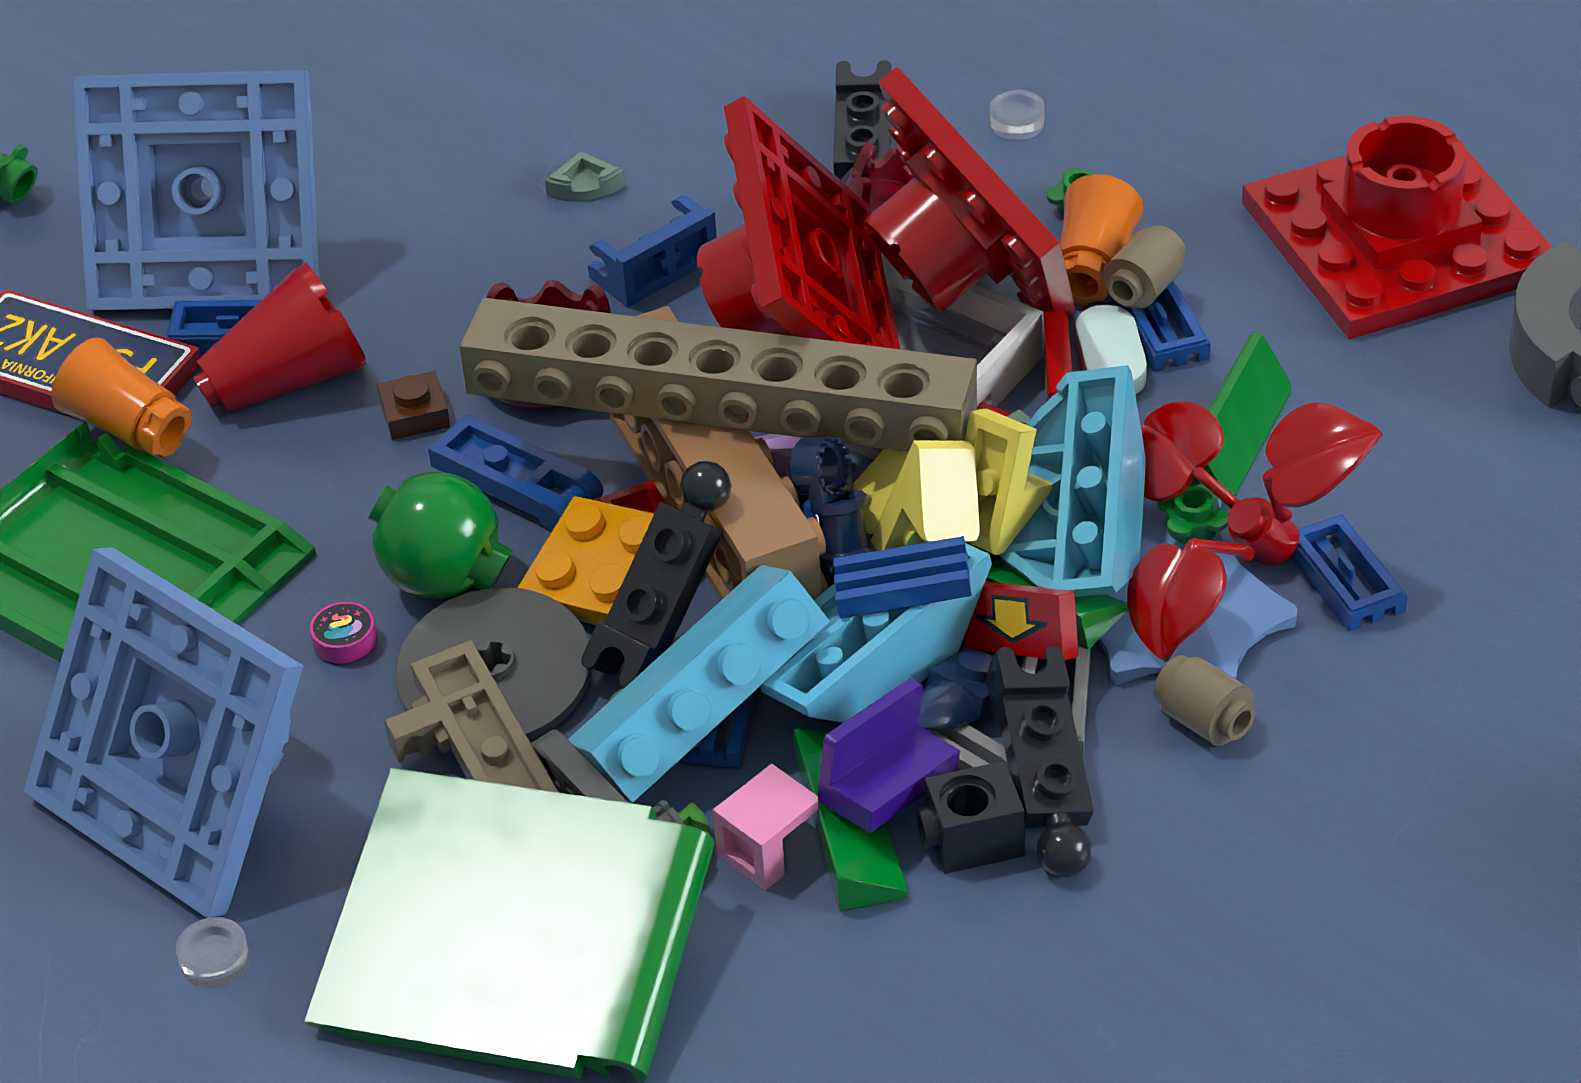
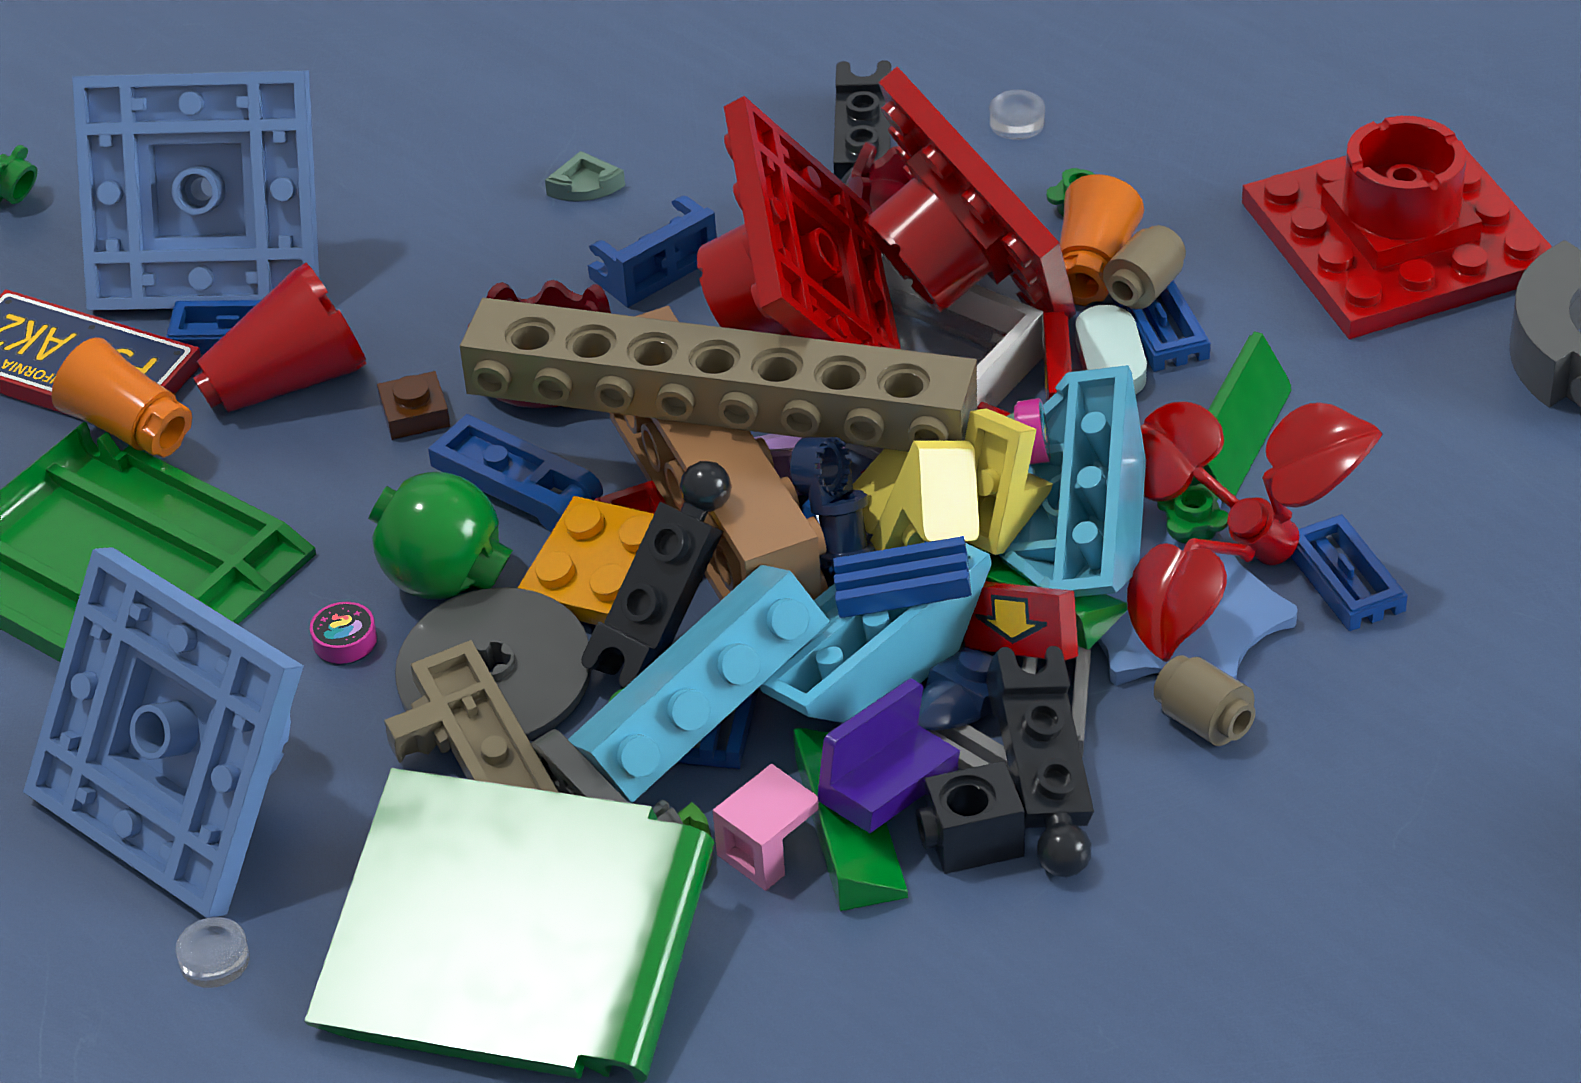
(1032, 414): none -> dark pink tile

